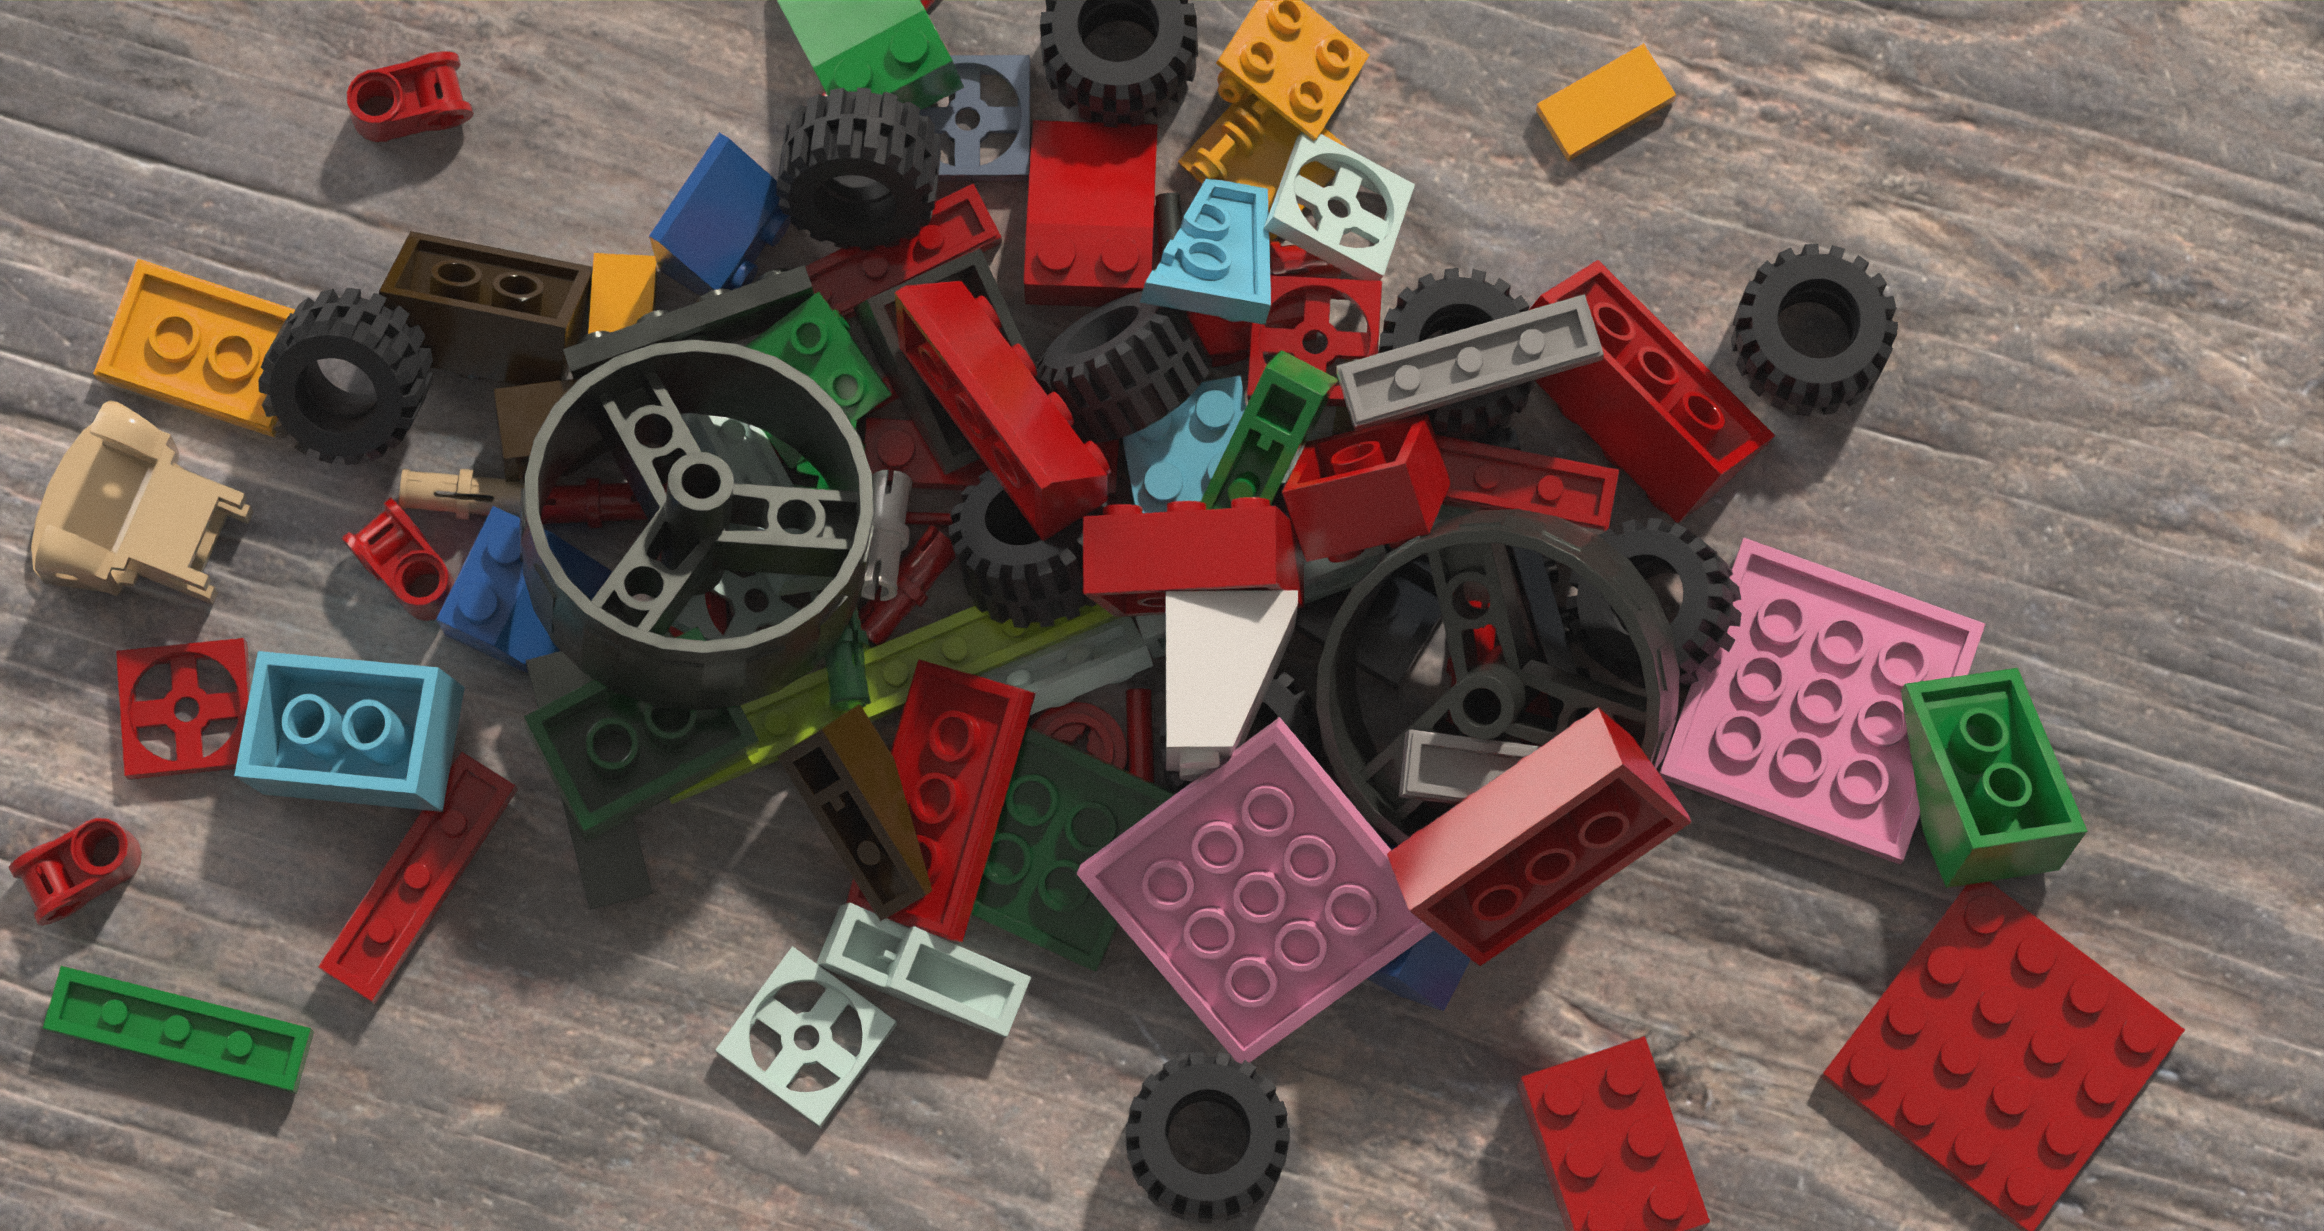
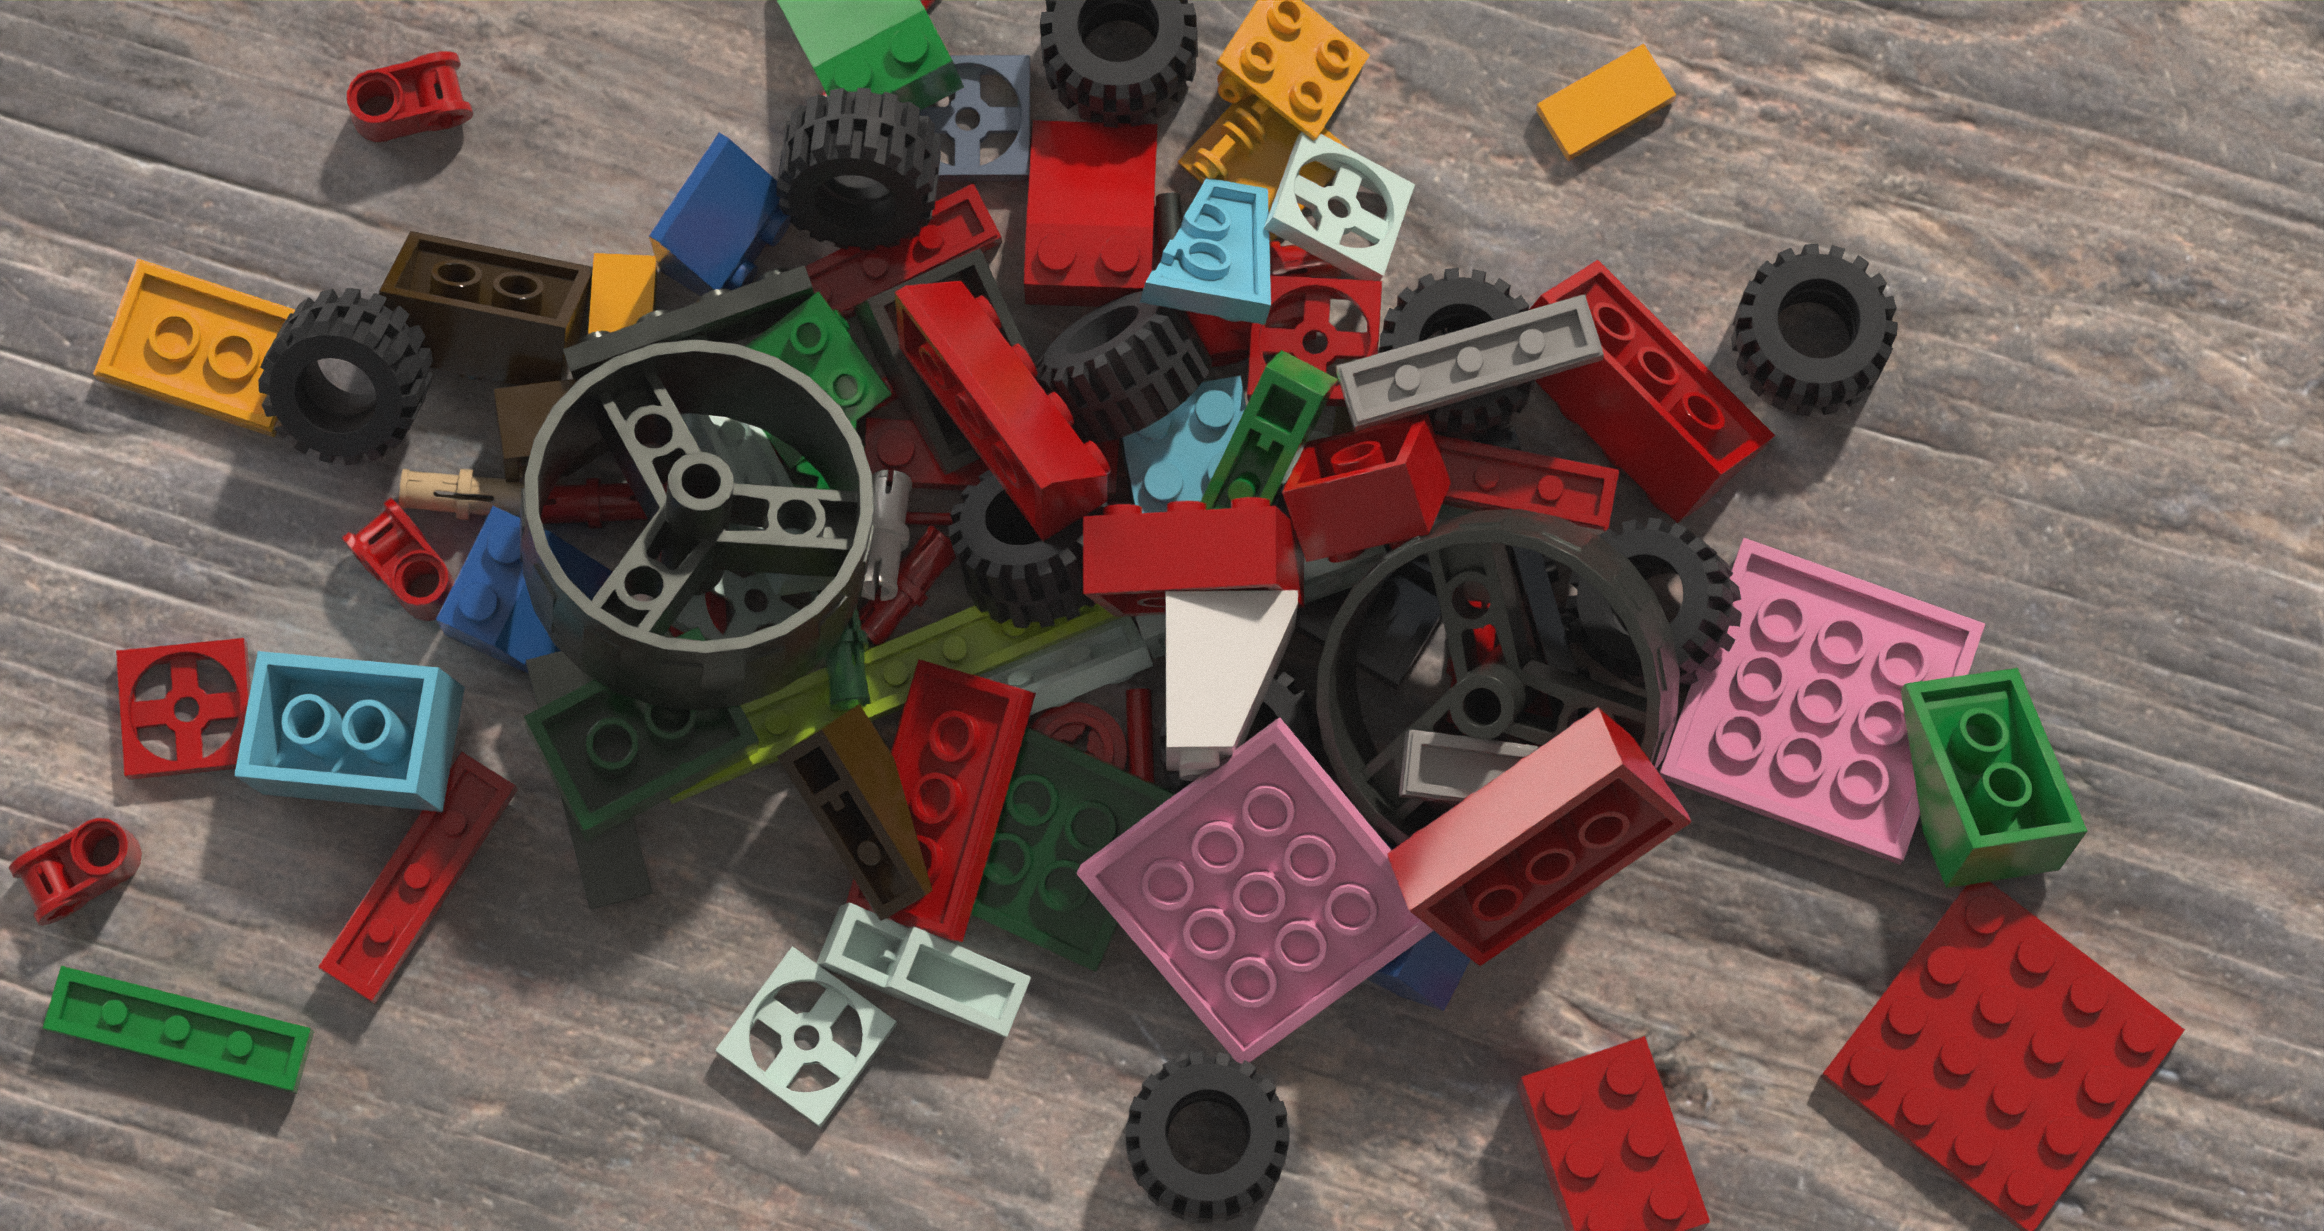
(129, 512): tan piece -> none

